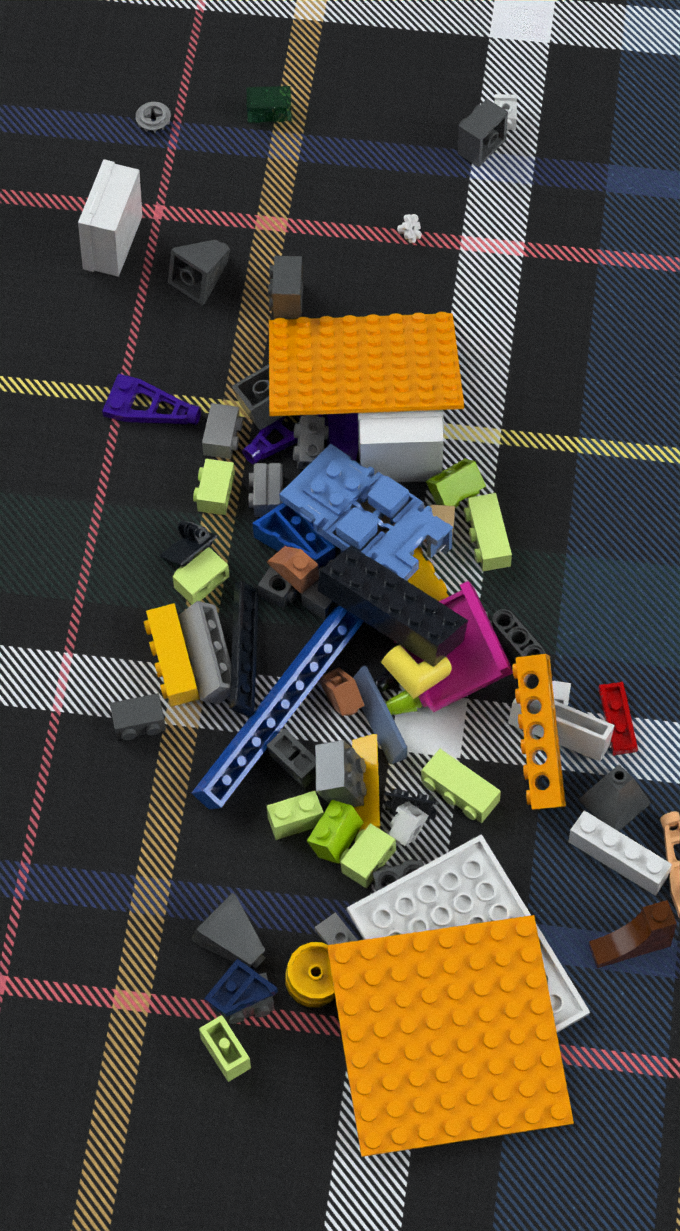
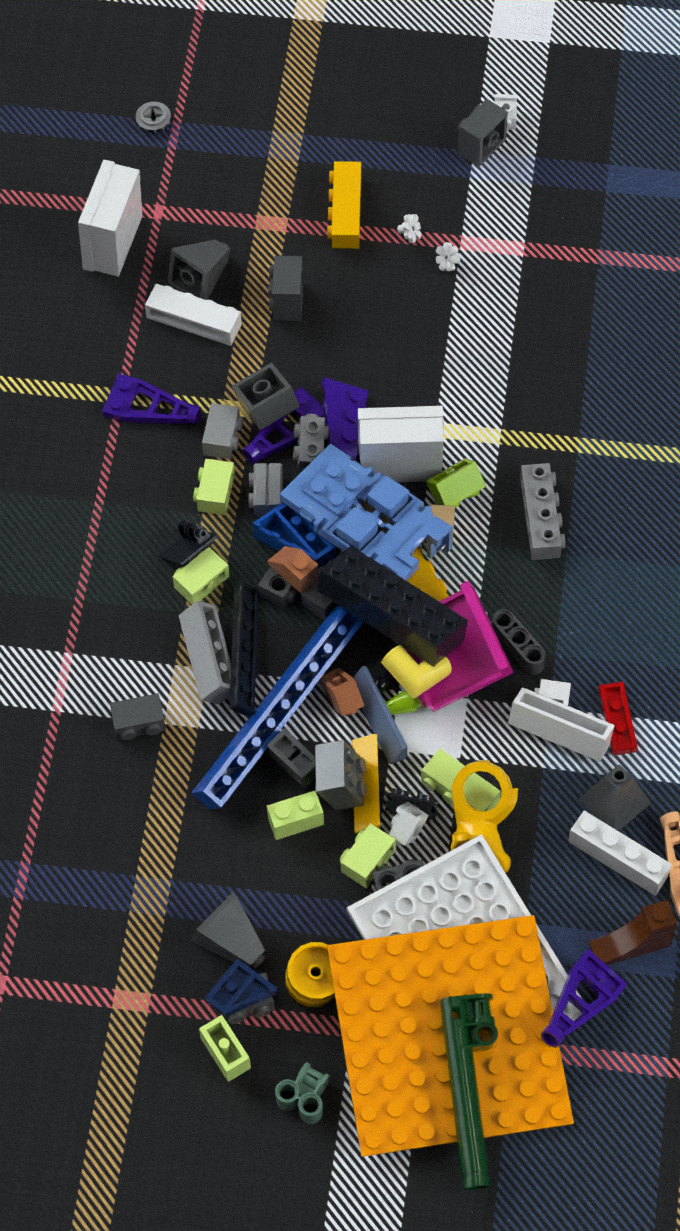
(172, 655): yellow brick -> none
(193, 314): none -> white brick
(269, 104): clear green brick -> none
(307, 1089): none -> sand green piece
(334, 931): light grey plate -> none
(335, 831): lime brick -> none
(346, 205): none -> yellow brick
(363, 364): light orange baseplate -> none
(447, 257): none -> white plant
(460, 1043): none -> dark green piece
(476, 822): none -> yellow animal
(488, 532): yellowish green brick -> none
(541, 511): none -> light grey brick
(554, 795): light orange brick -> none
(599, 979): none -> dark purple plate

